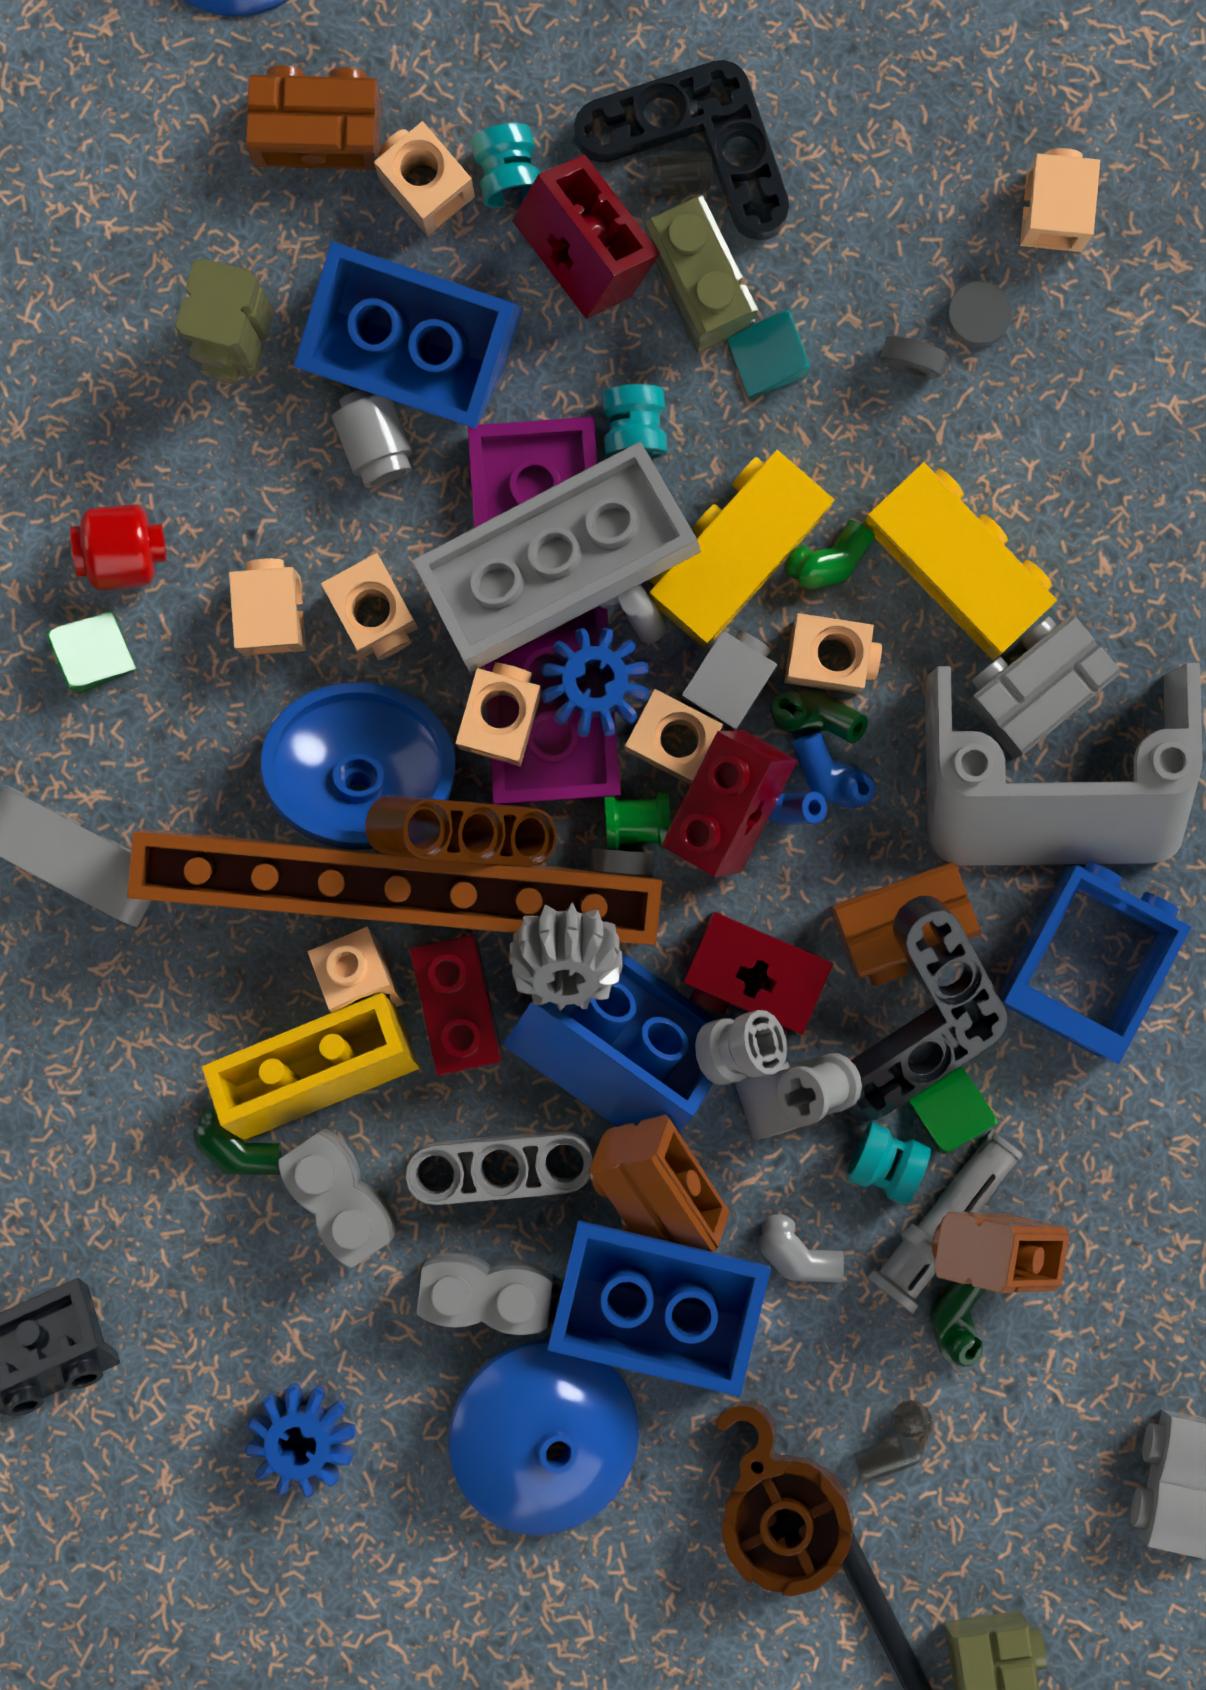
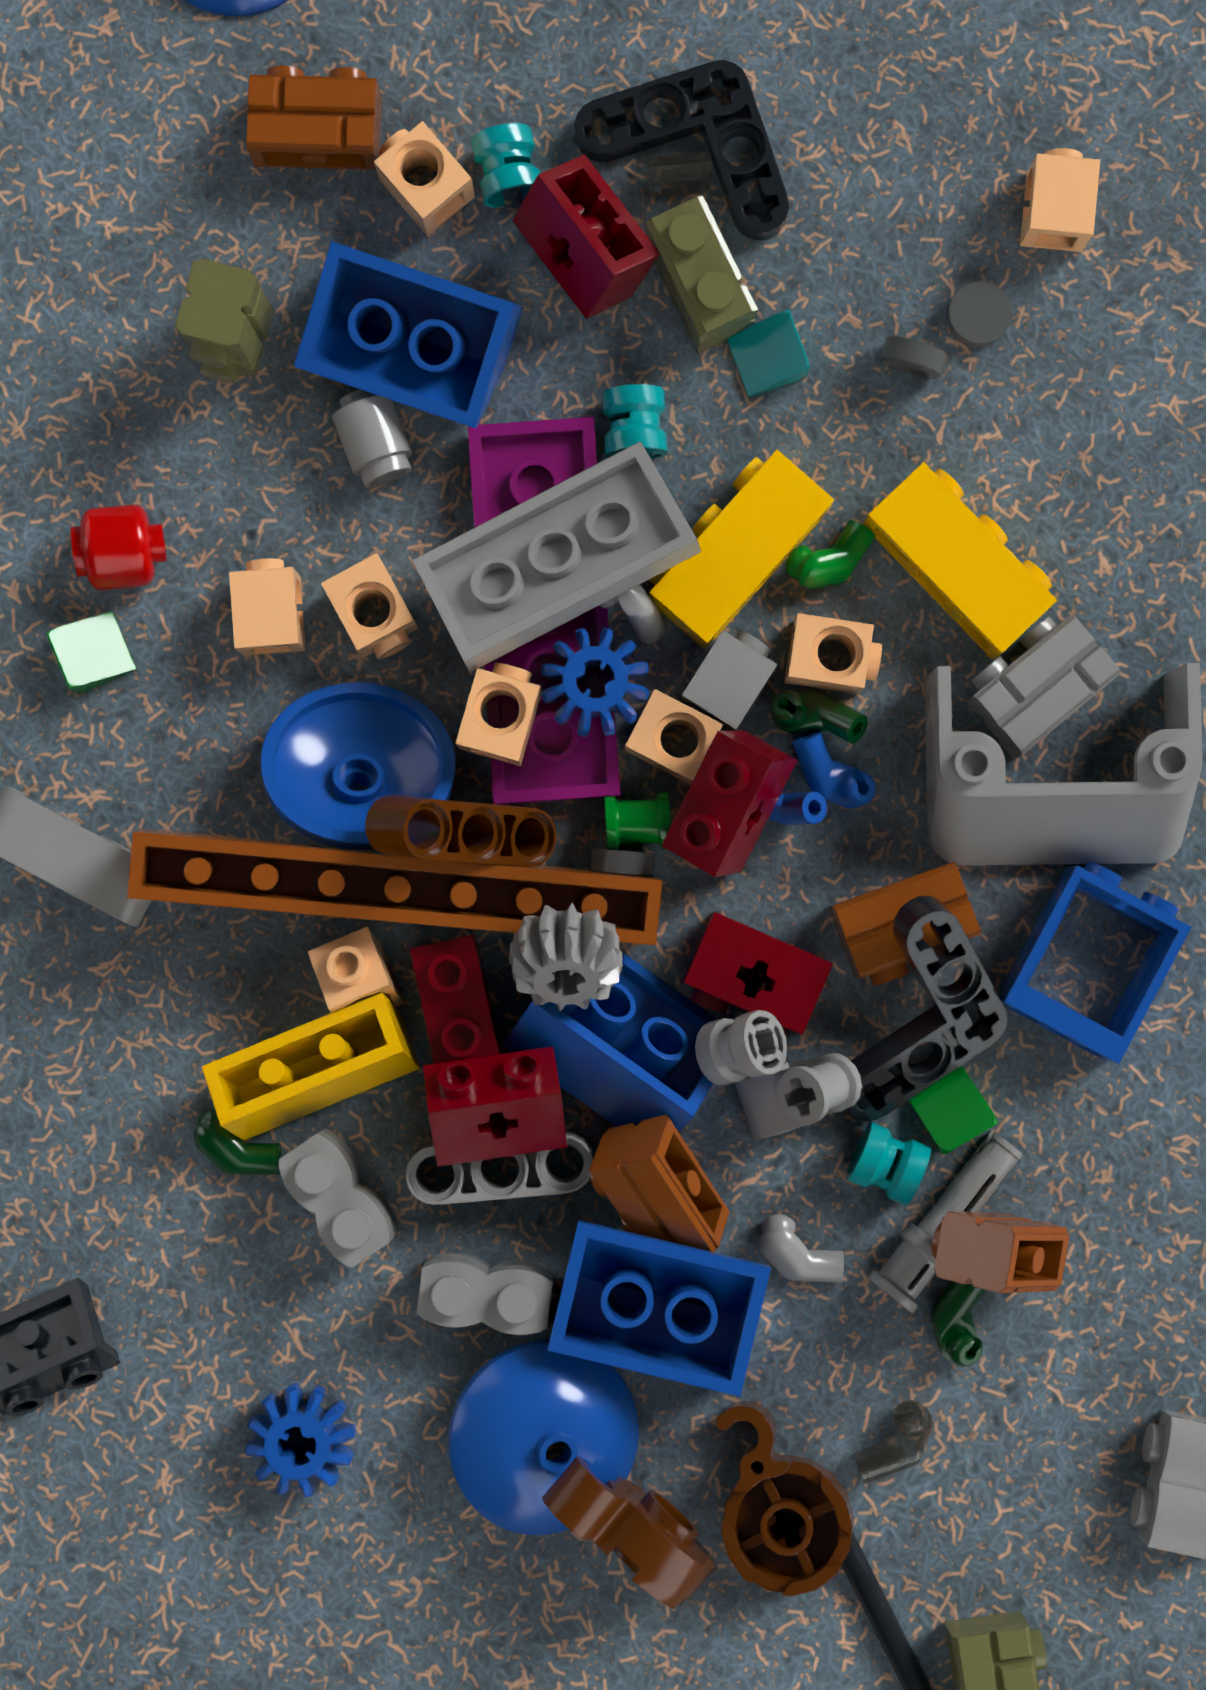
(495, 1106): none -> dark red brick
(638, 1526): none -> reddish brown piece

